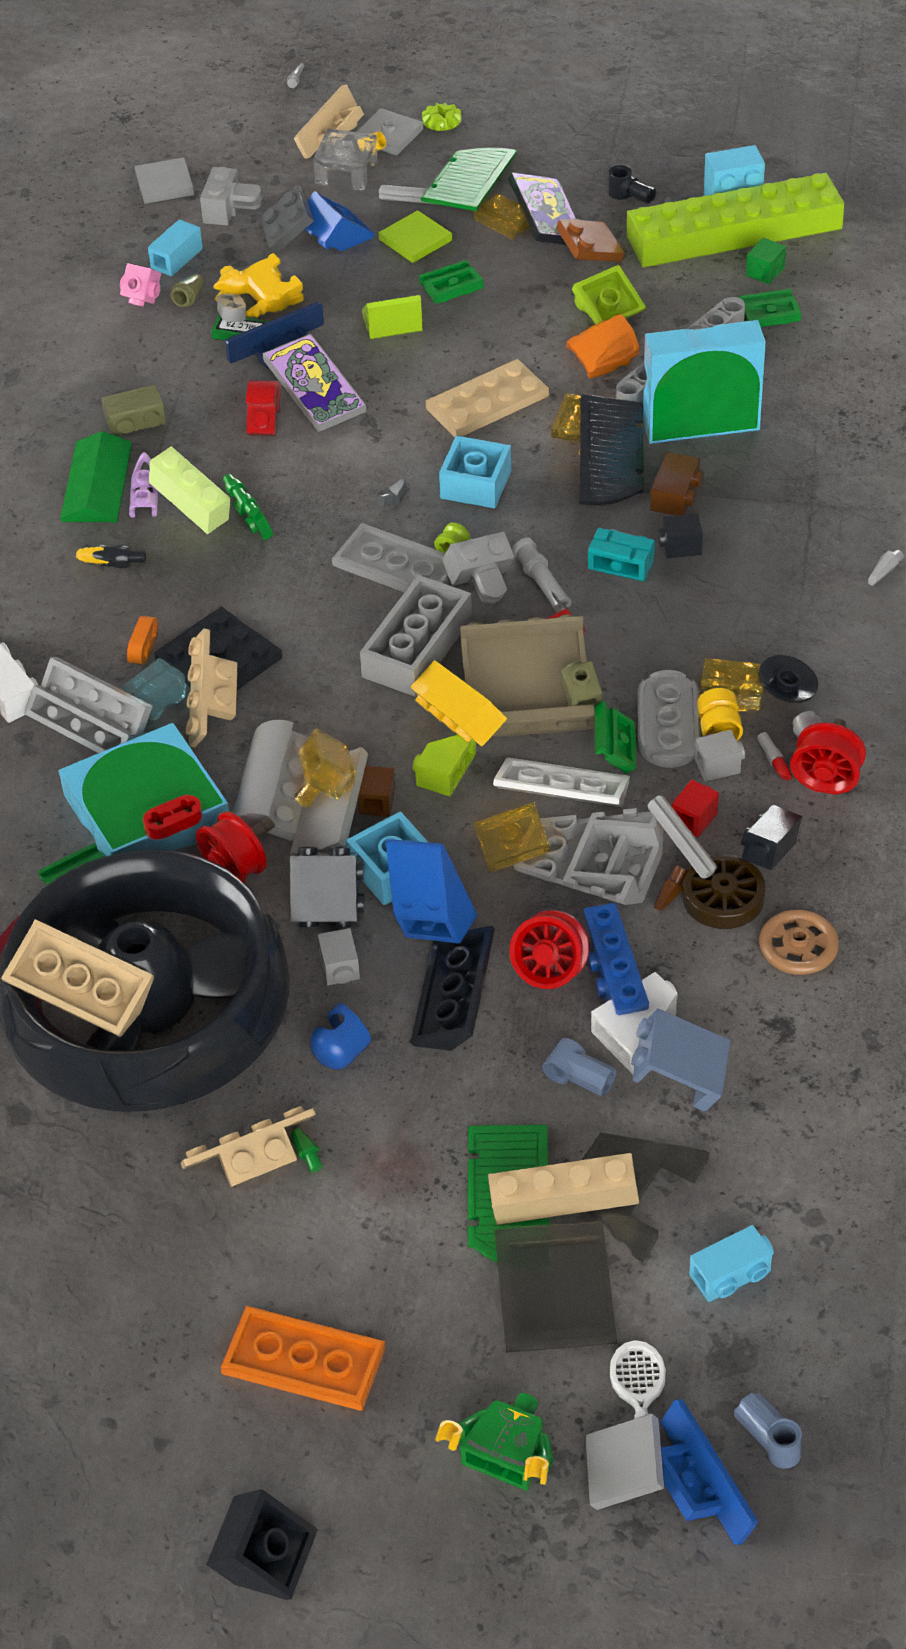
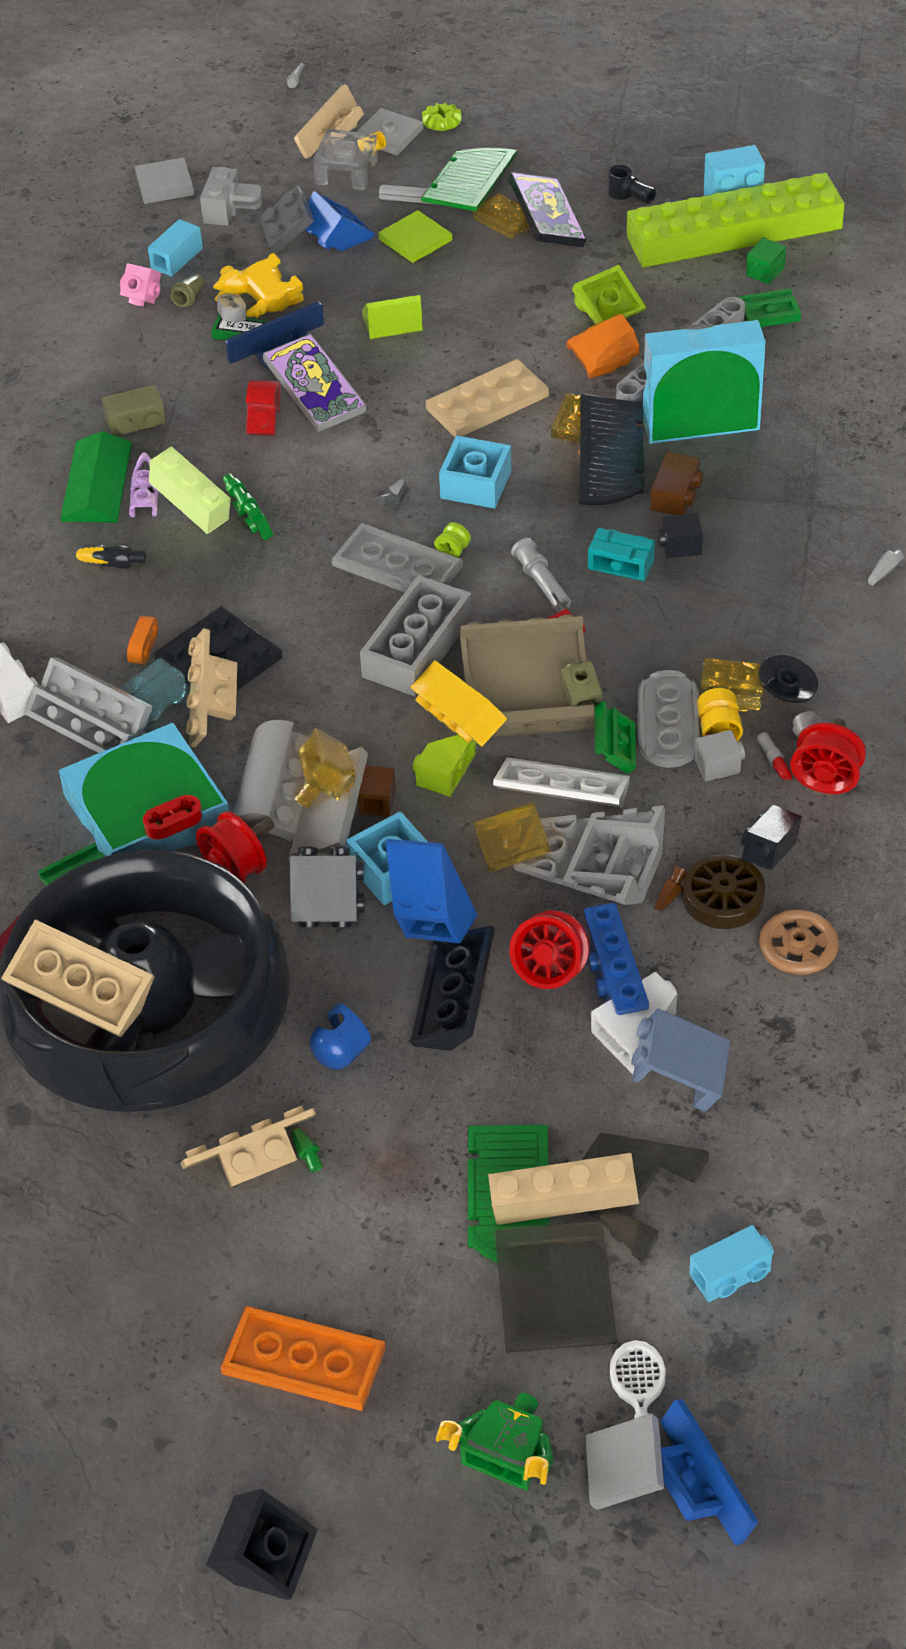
(338, 956): light grey brick -> none
(451, 281): green plate -> none
(480, 564): light grey brick -> none
(571, 1064): sand blue piece -> none
(590, 240): dark orange plate -> none
(682, 836): light grey axle -> none
(696, 806): red brick -> none
(770, 1429): sand blue piece -> none

